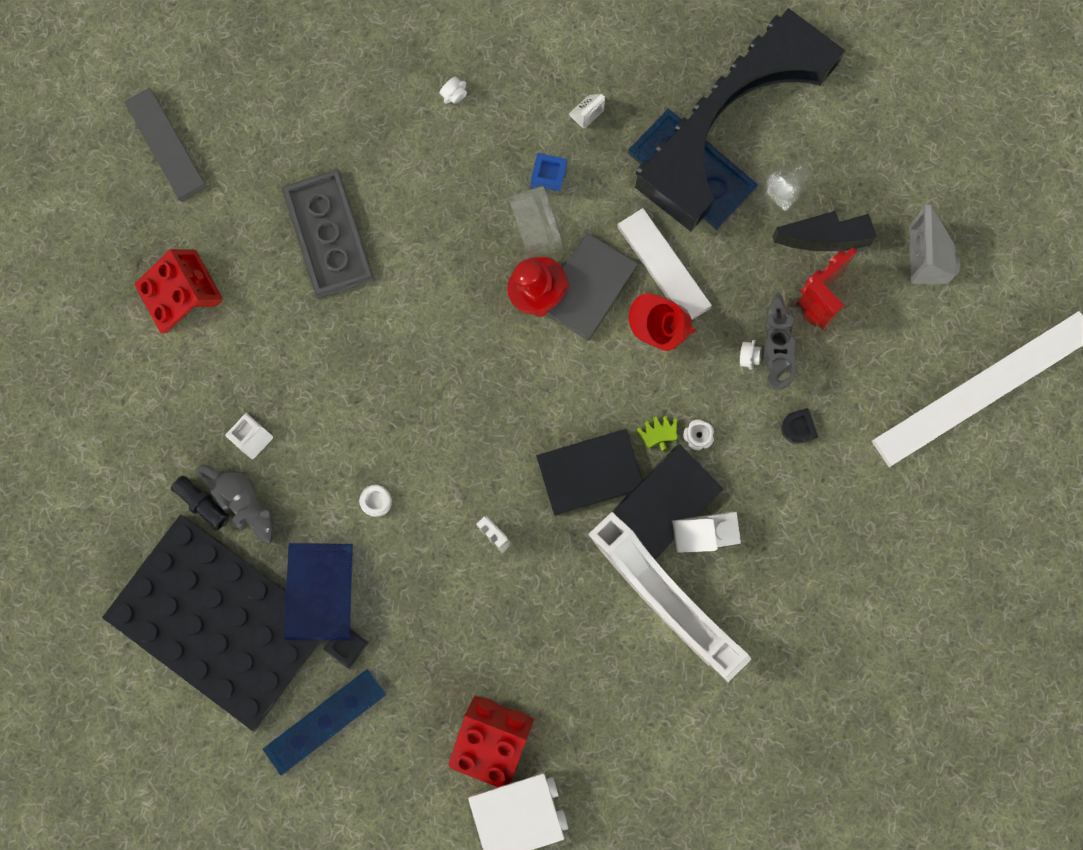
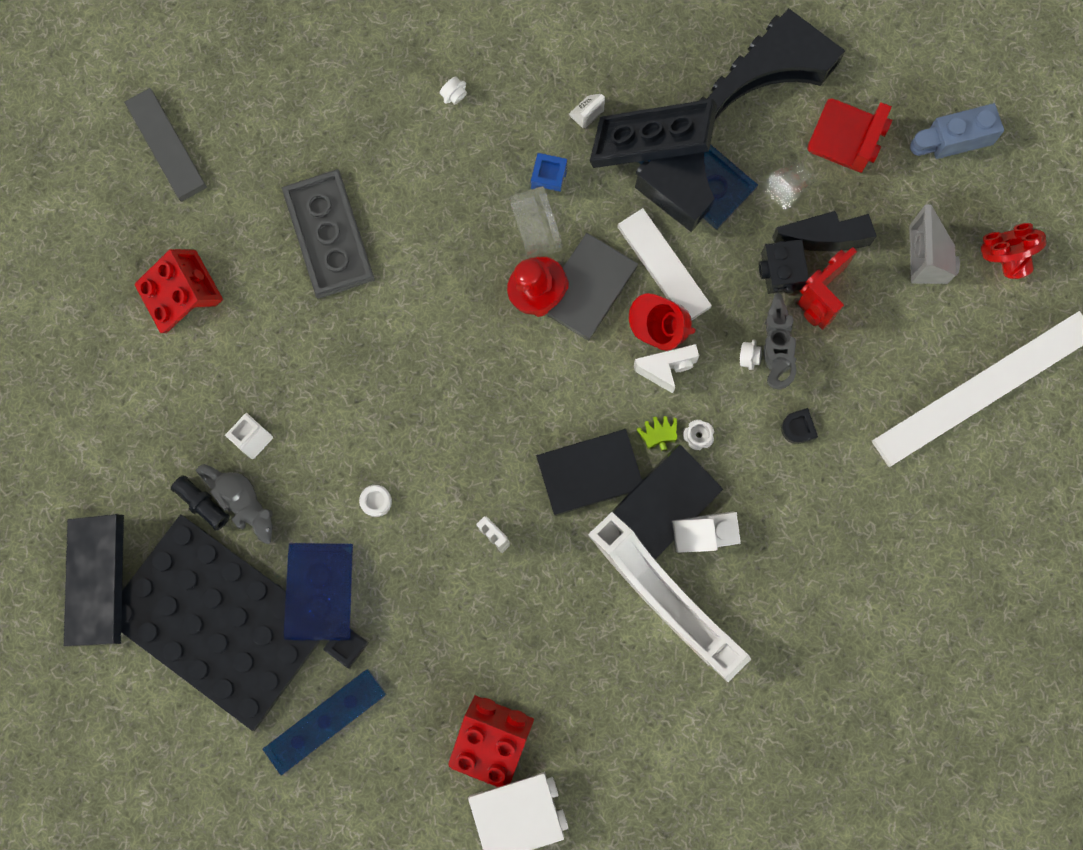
(94, 580): none -> black tile
(654, 133): none -> black tile
(658, 366): none -> white slope
(783, 266): none -> black head
(849, 134): none -> red bracket
(959, 132): none -> sand blue brick
(1014, 249): none -> red plate

